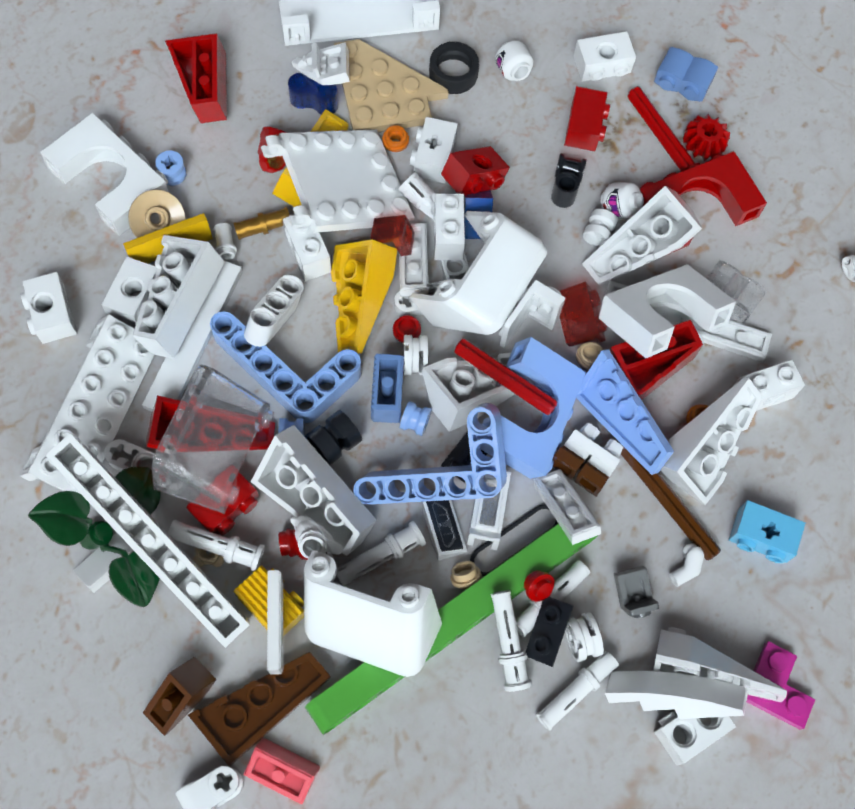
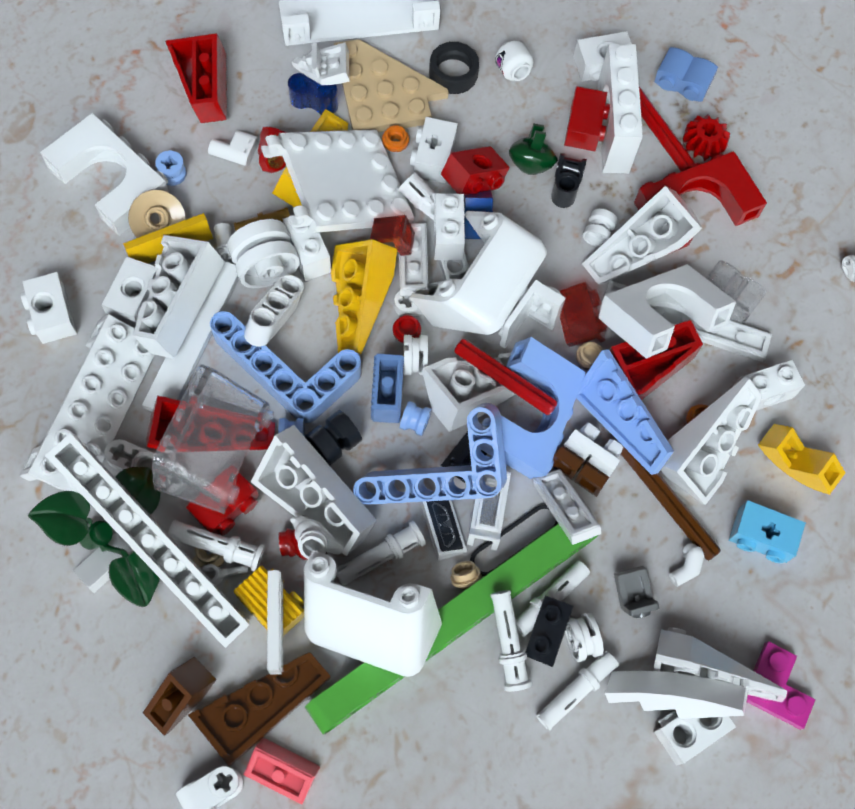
(225, 572): none -> white hand
(239, 150): none -> white piece
(262, 253): none -> white wheel
(532, 154): none -> dark green piece
(538, 585): red plate -> none
(622, 199): white head -> none
(624, 129): none -> white arch
(806, 465): none -> yellow brick

